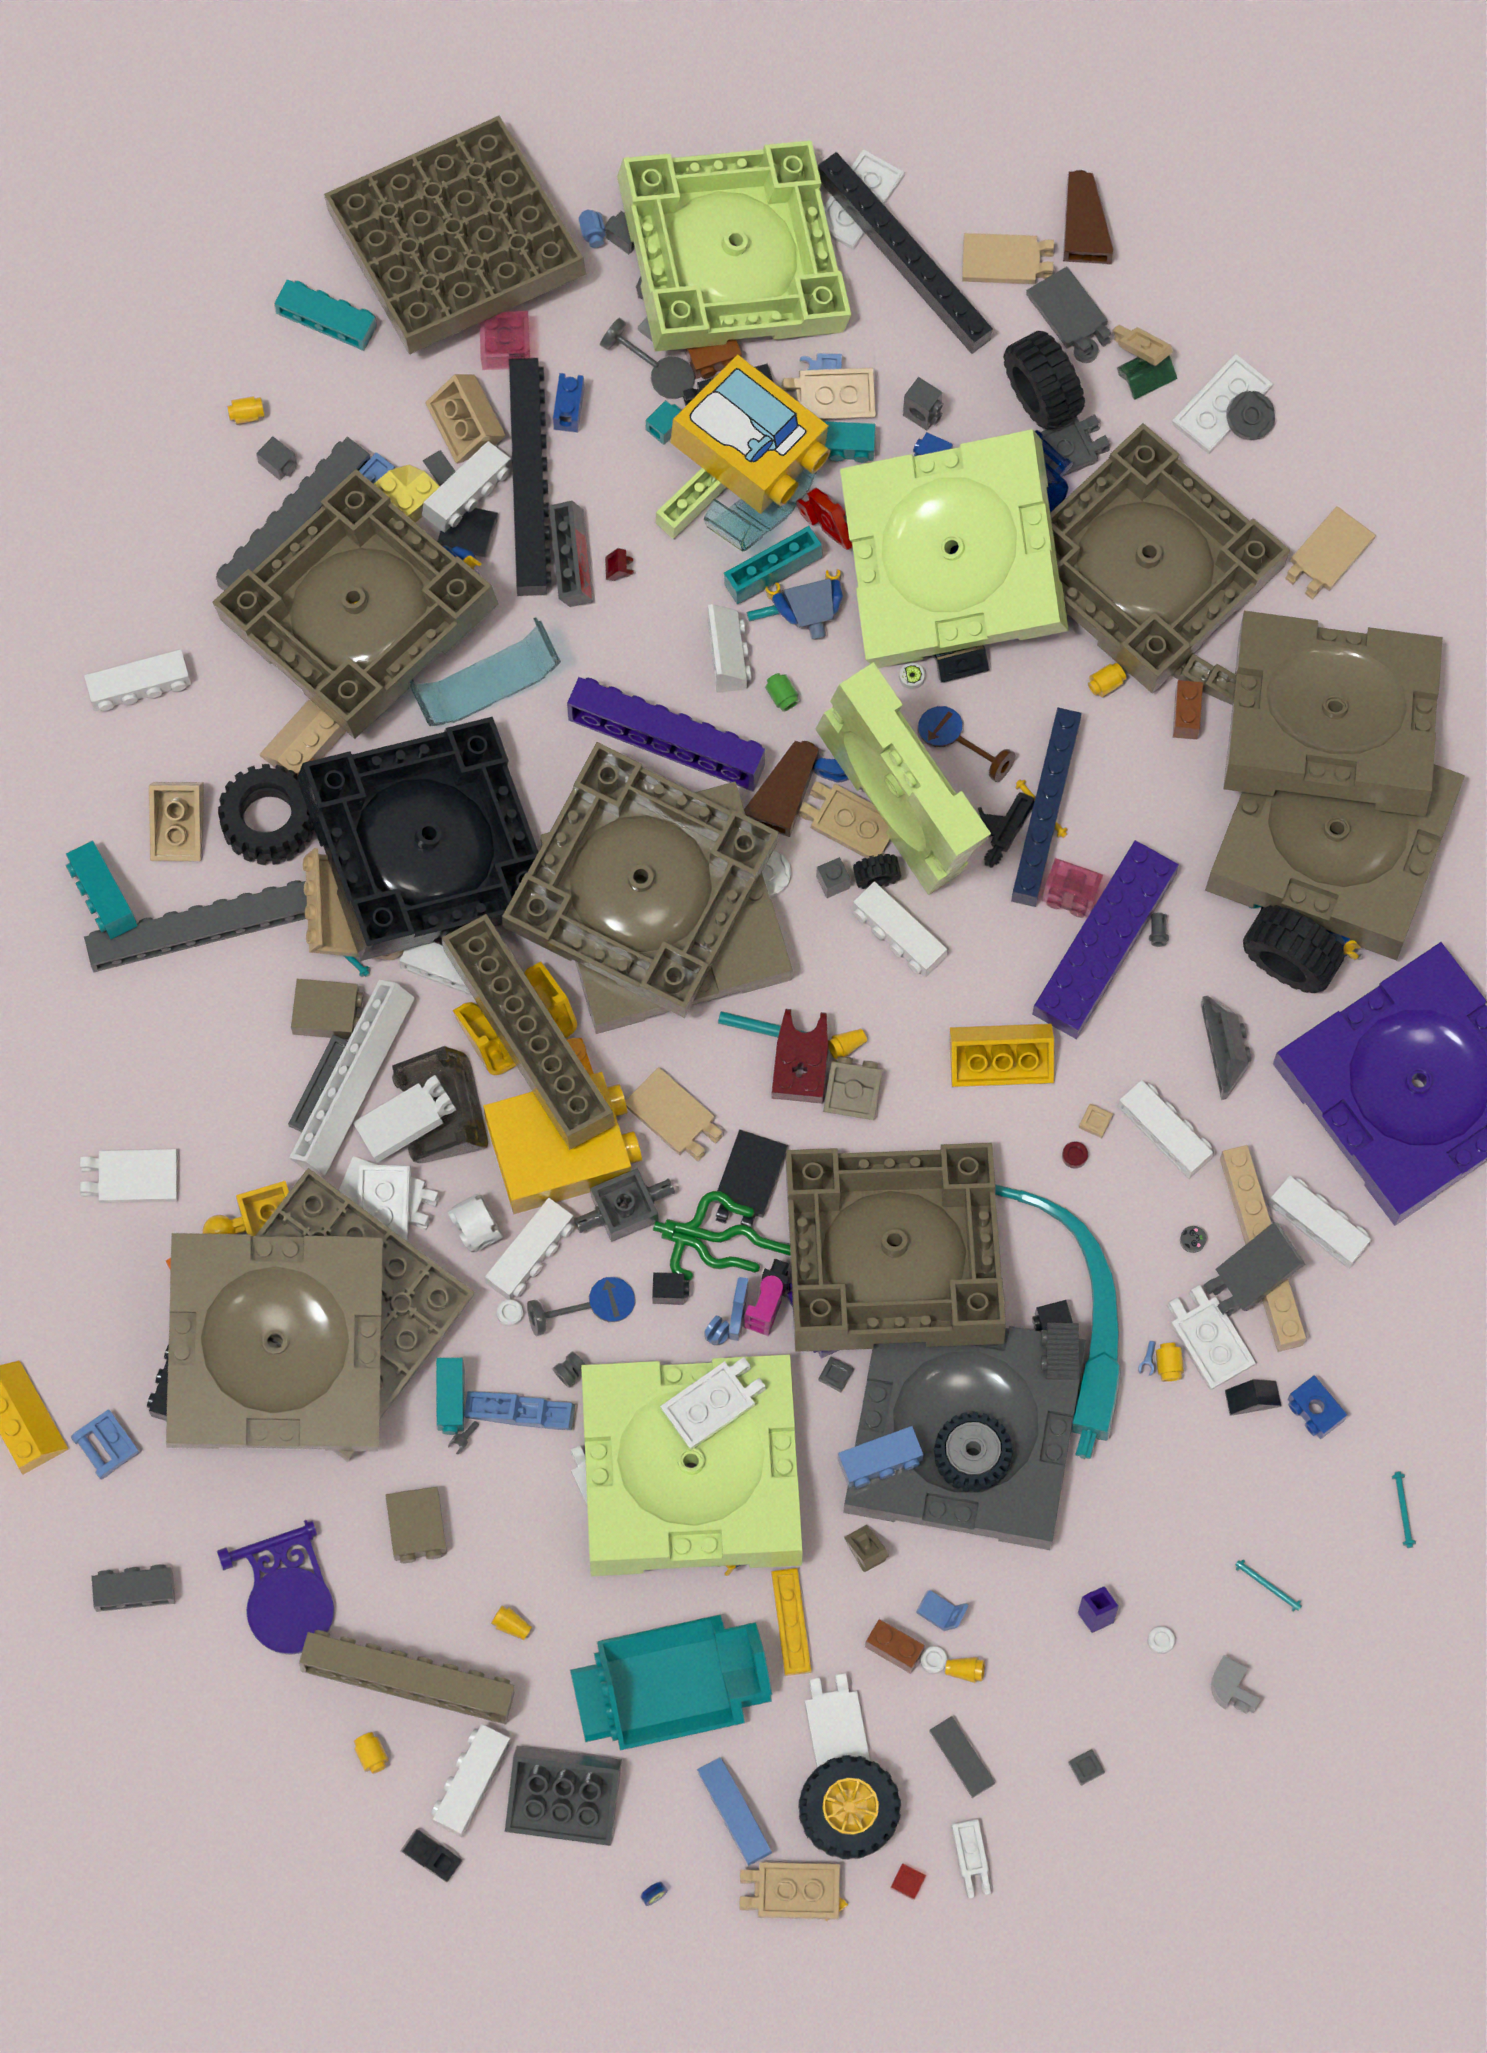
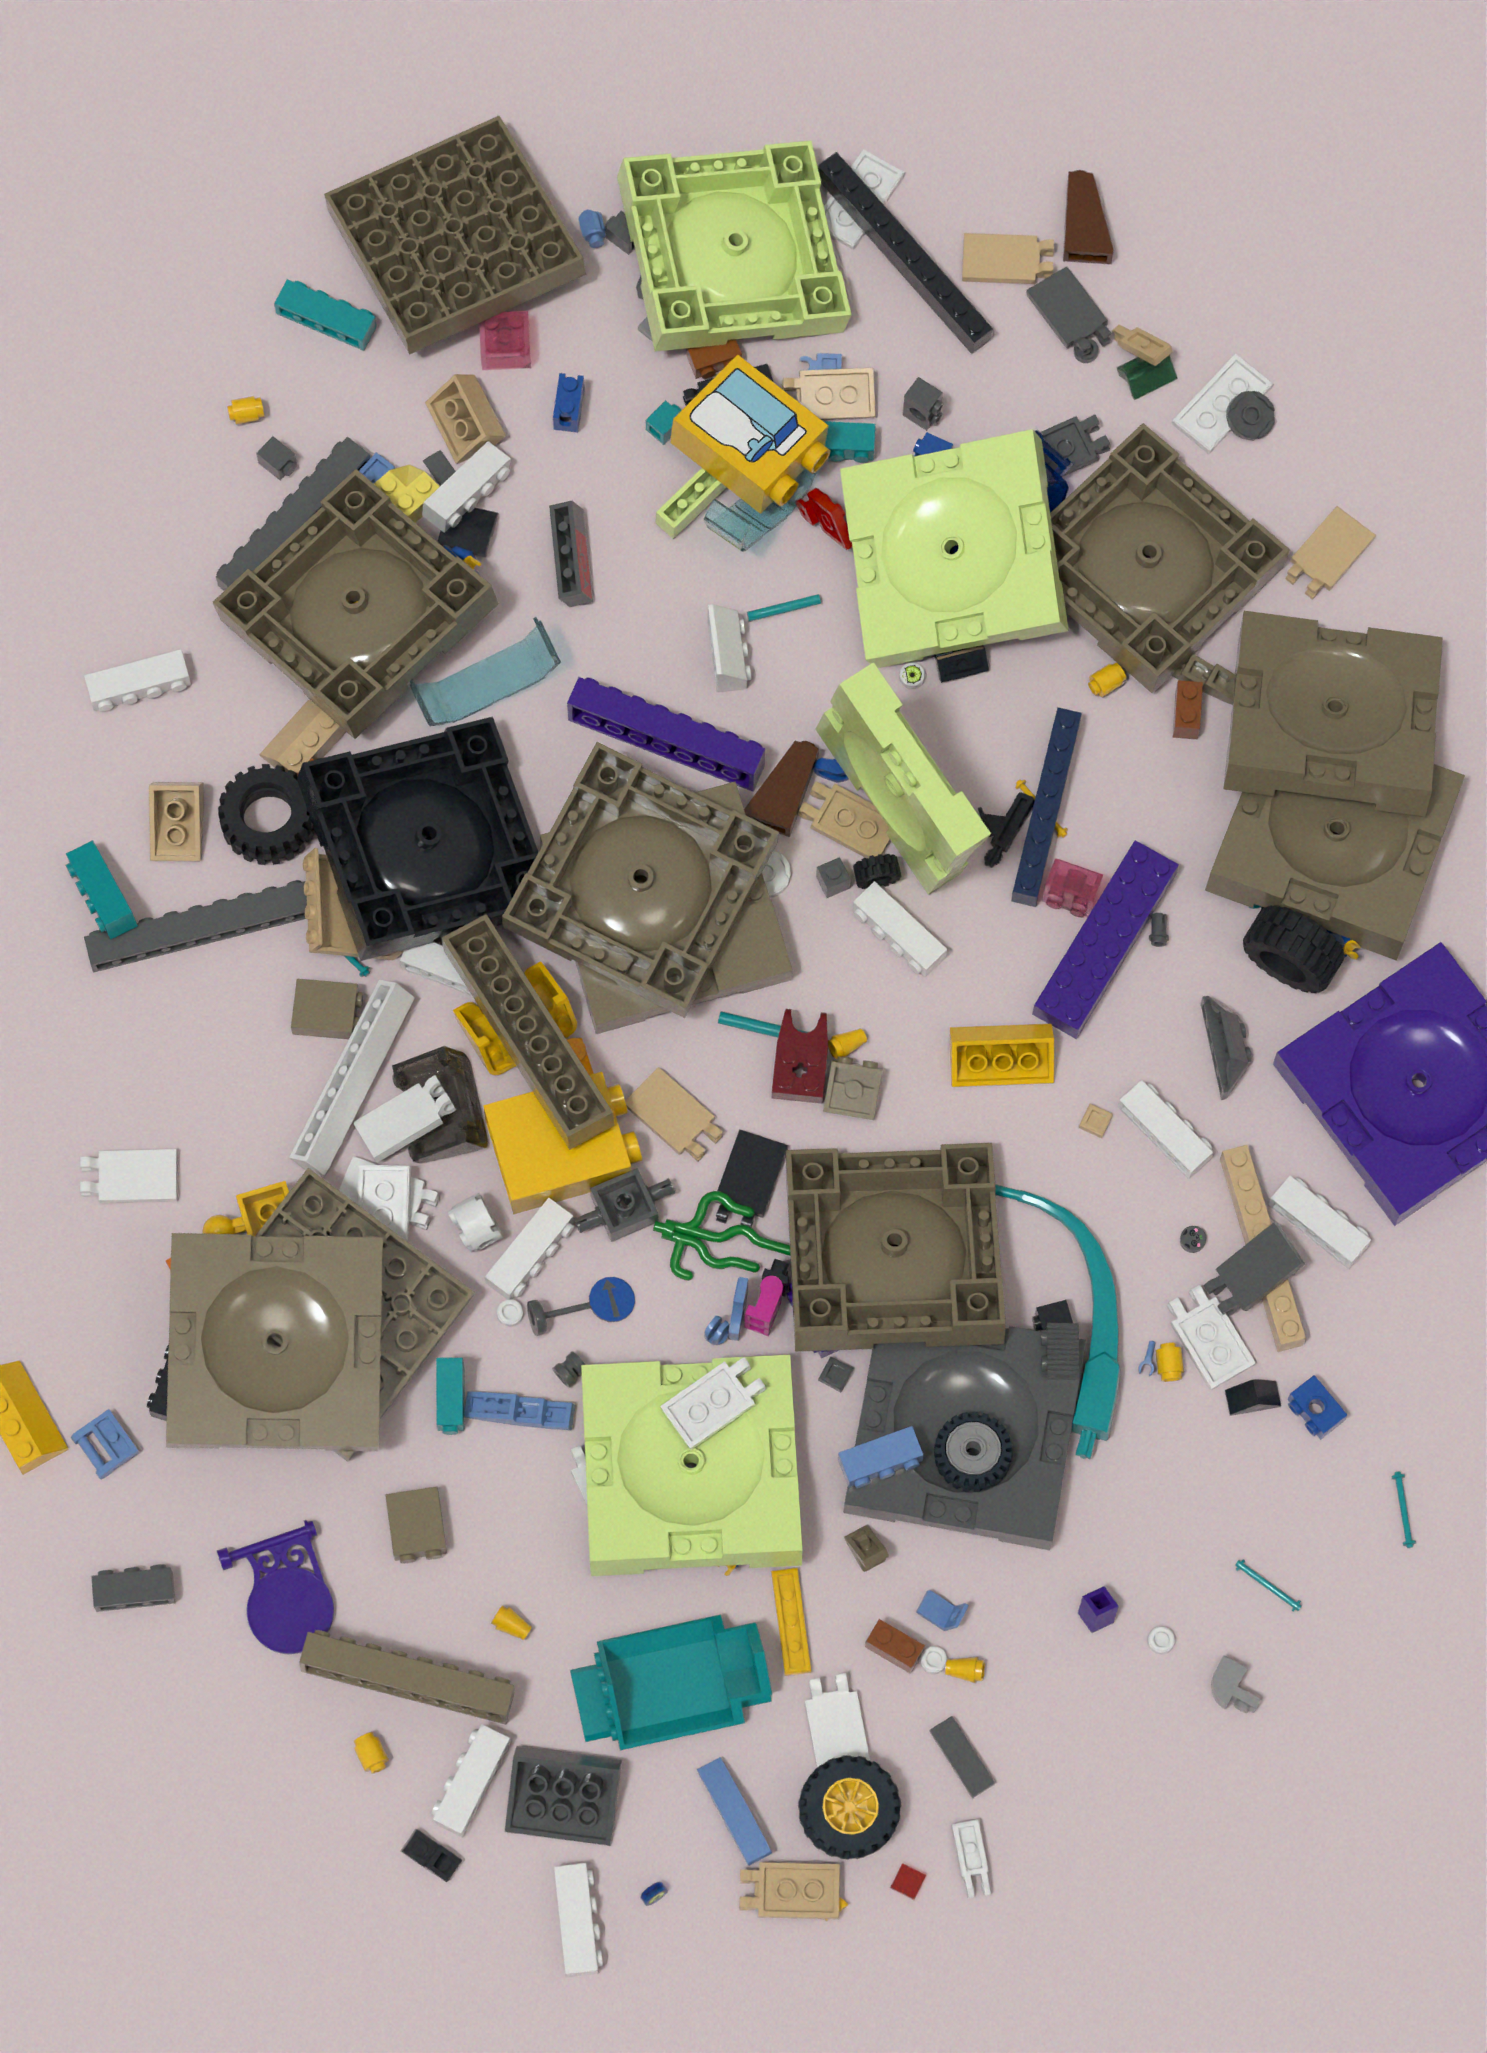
(317, 1083): dark grey plate -> none
(461, 1439): dark grey hand -> none
(528, 477): black brick -> none
(576, 1920): none -> white brick
(616, 565): dark red tile -> none
(669, 375): dark grey piece -> none
(669, 1288): black brick -> none
(773, 564): teal brick -> none
(782, 691): bright green brick -> none
(809, 603): sand blue torso -> none
(943, 726): piece -> none
(1044, 379): black tyre -> none
(1074, 1154): dark red tile -> none
(1086, 1767): dark grey tile -> none

